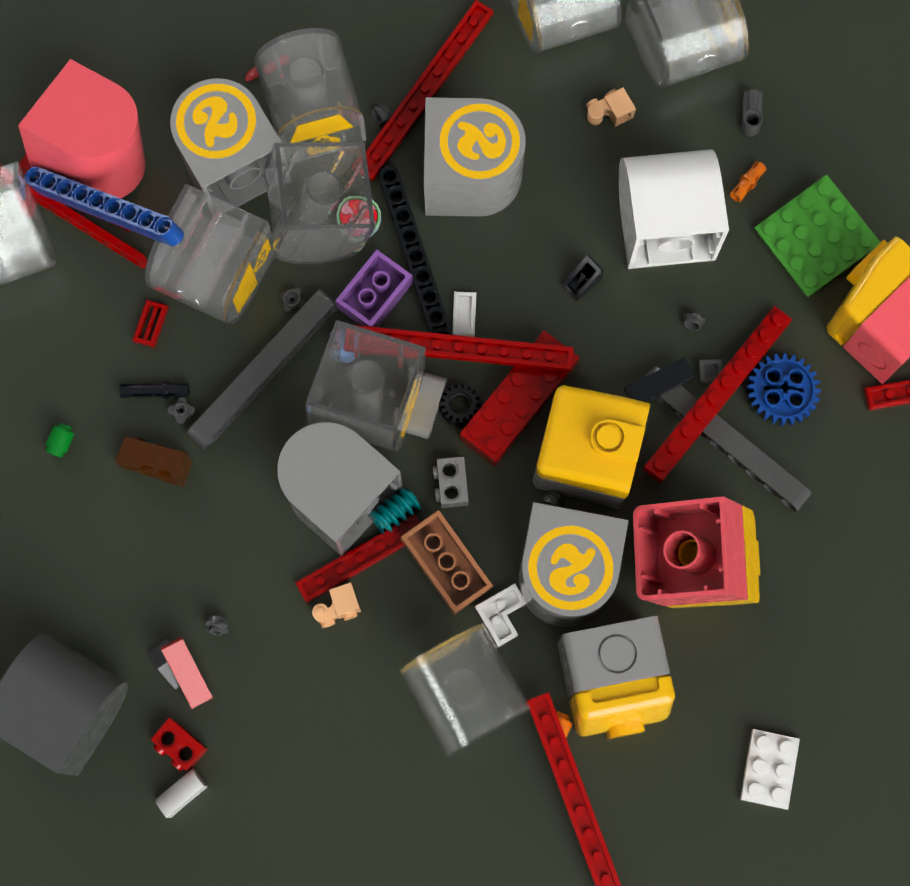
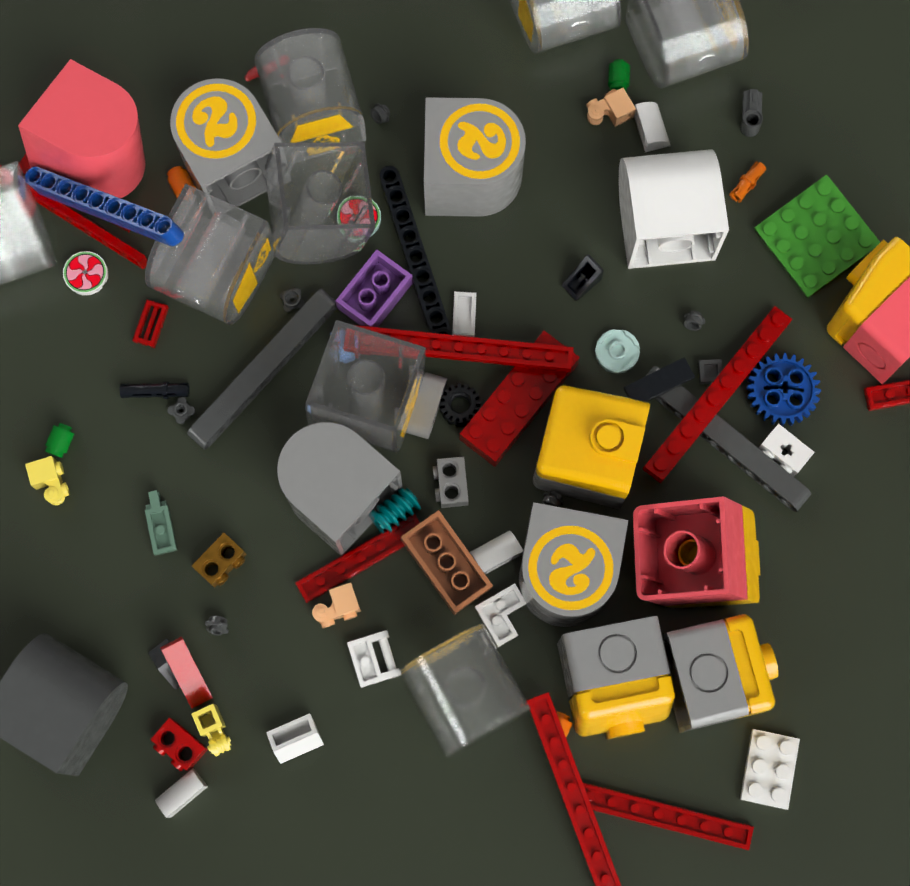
(48, 473): none -> light yellow brick
(85, 273): none -> tile
(154, 460): reddish brown wedge -> none
(160, 525): none -> sand green hinge
(178, 178): none -> orange brick
(211, 724): none -> light yellow brick
(214, 556): none -> pearl gold brick
(294, 738): none -> white brick
(366, 661): none -> white plate
(426, 86): red plate -> none
(497, 552): none -> white brick
(617, 351): none -> light aqua tile
(619, 75): none -> green brick
(651, 126): none -> white brick
(669, 817): none -> red tile
(719, 672): none -> light grey piece
(797, 452): none -> white brick

